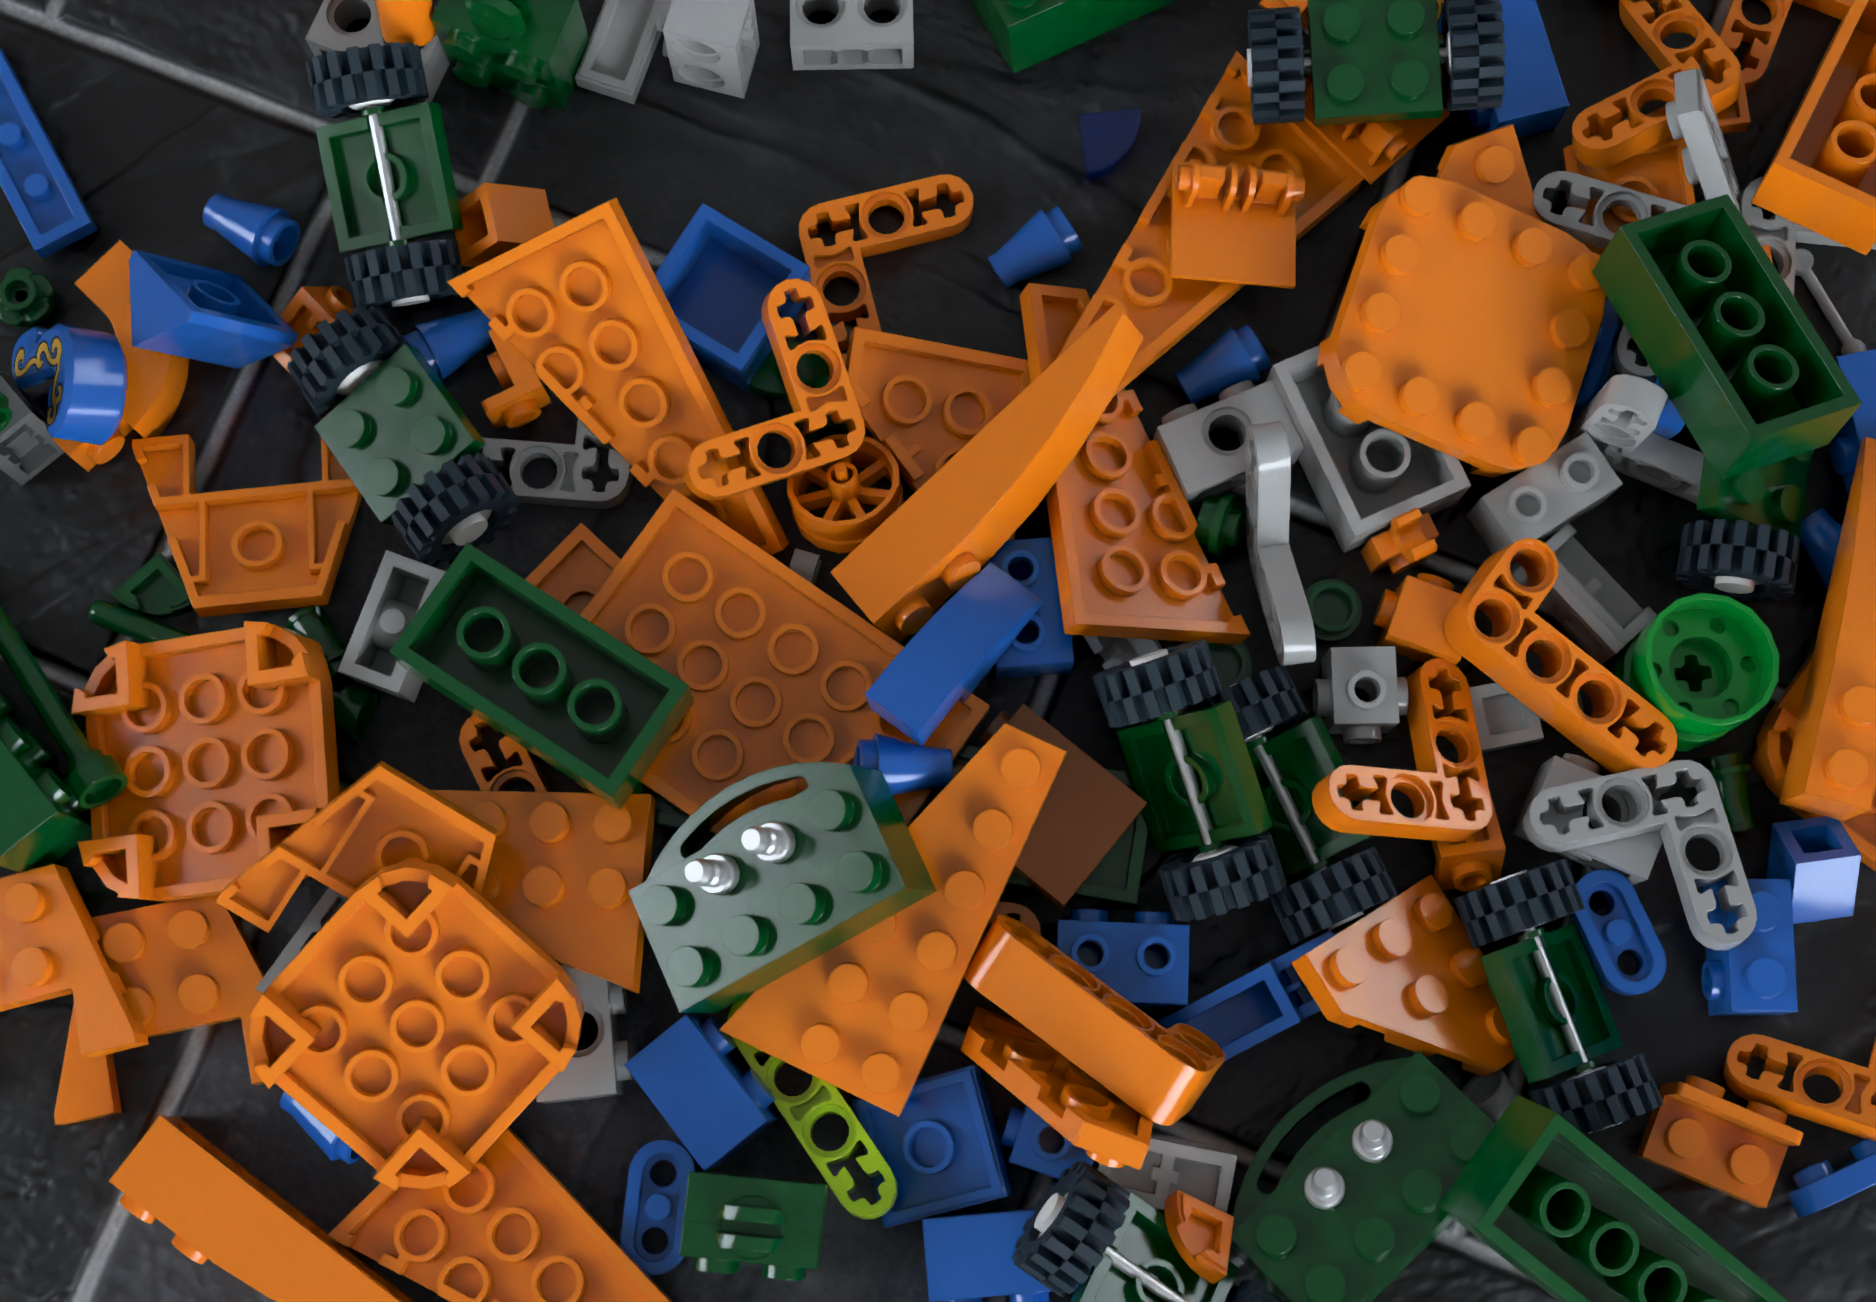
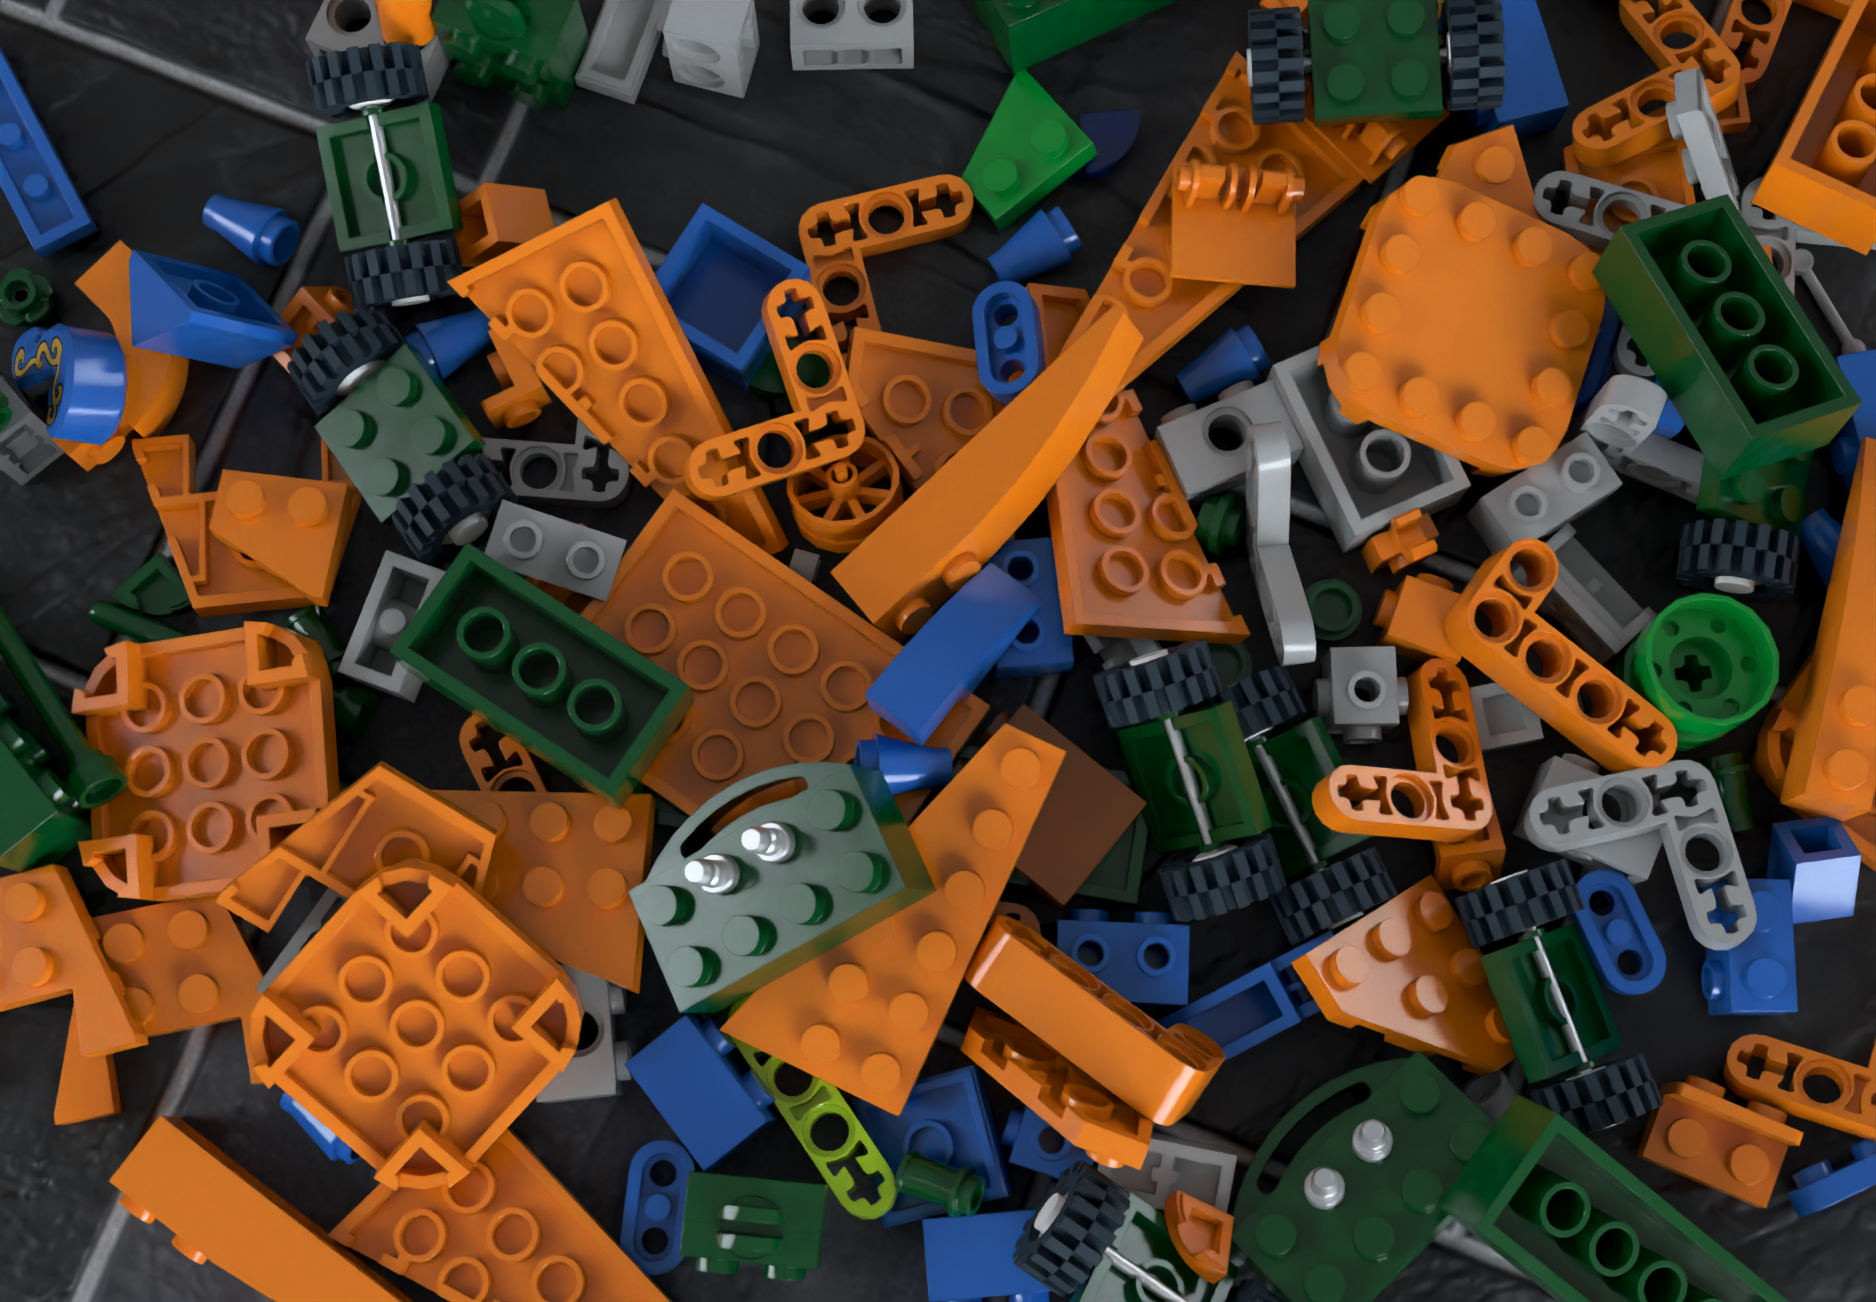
(285, 526): none -> orange wing
(555, 550): none -> light grey hinge
(941, 1183): none -> dark green pin
(1007, 348): none -> blue plate
(1024, 152): none -> green wing

